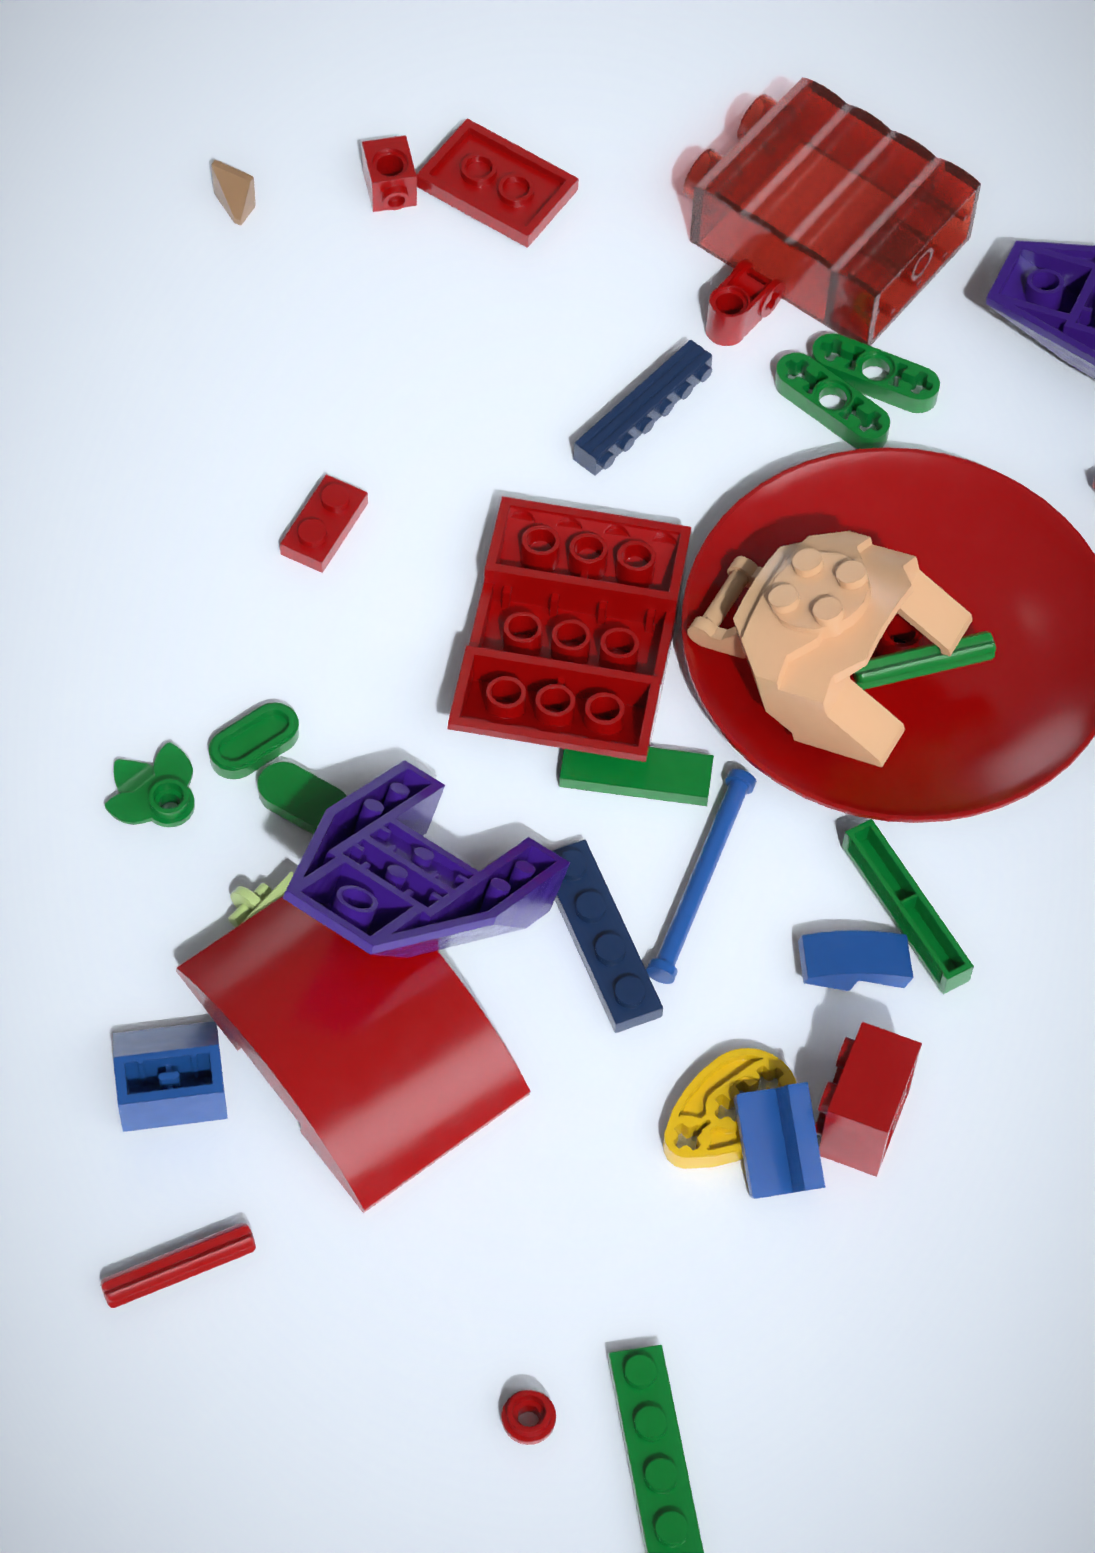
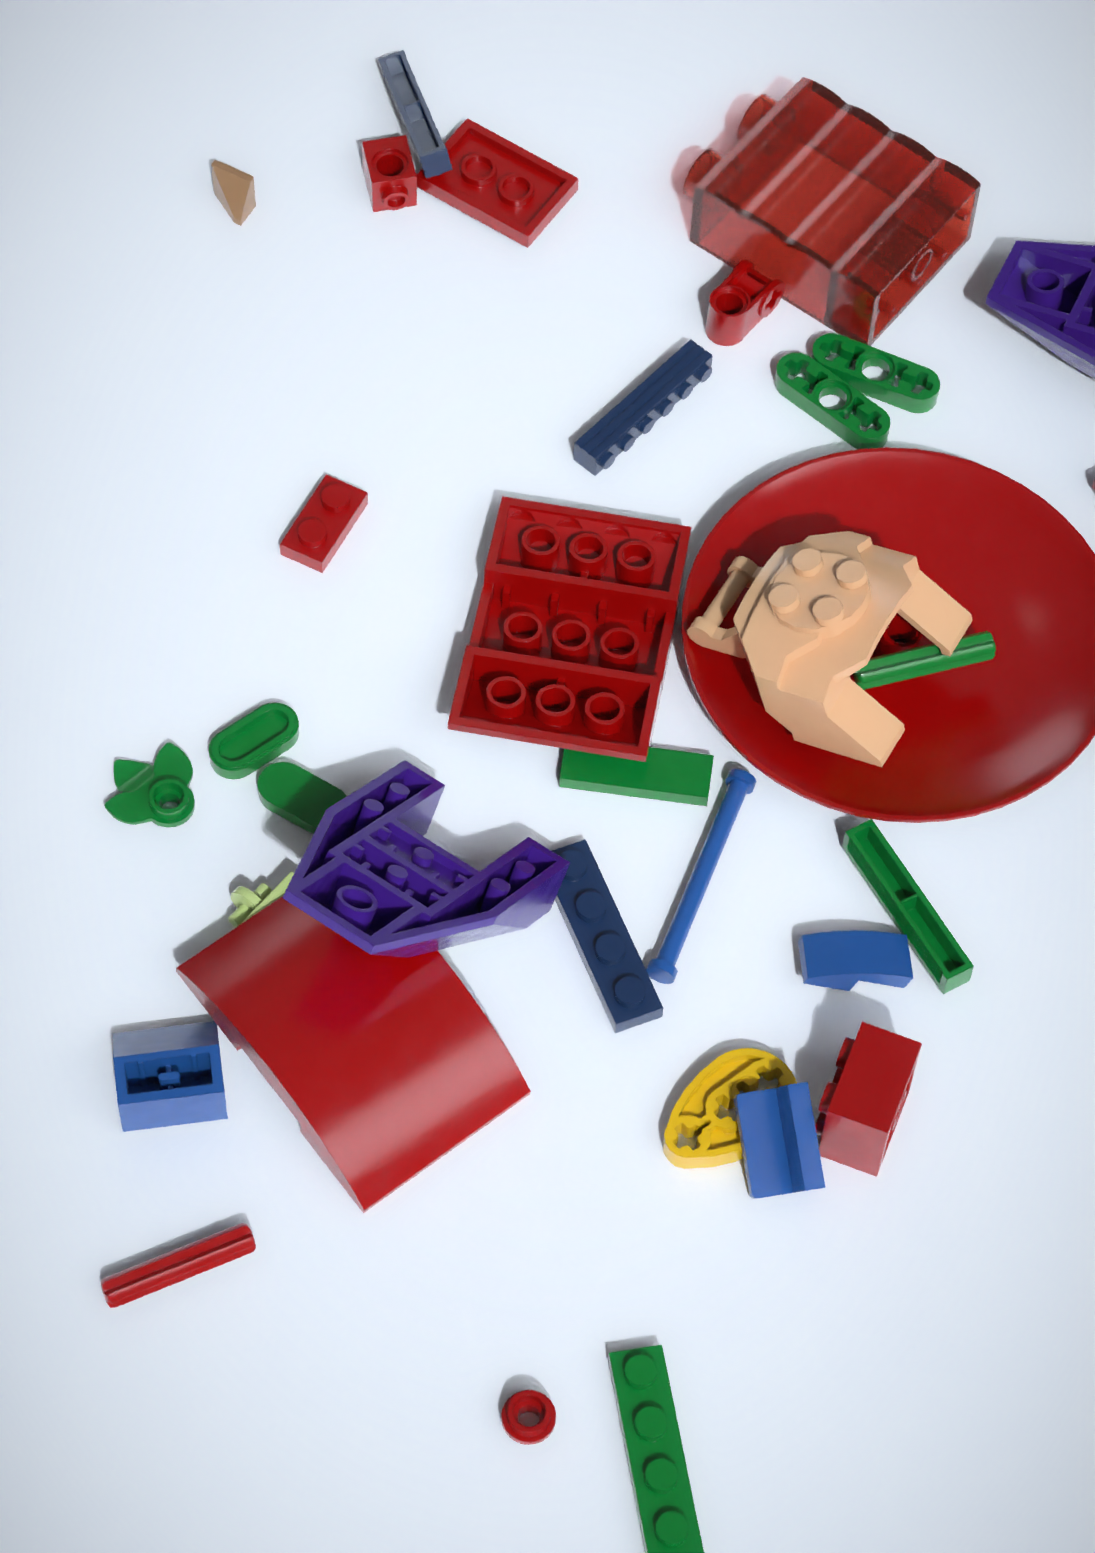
(415, 114): none -> dark blue piece

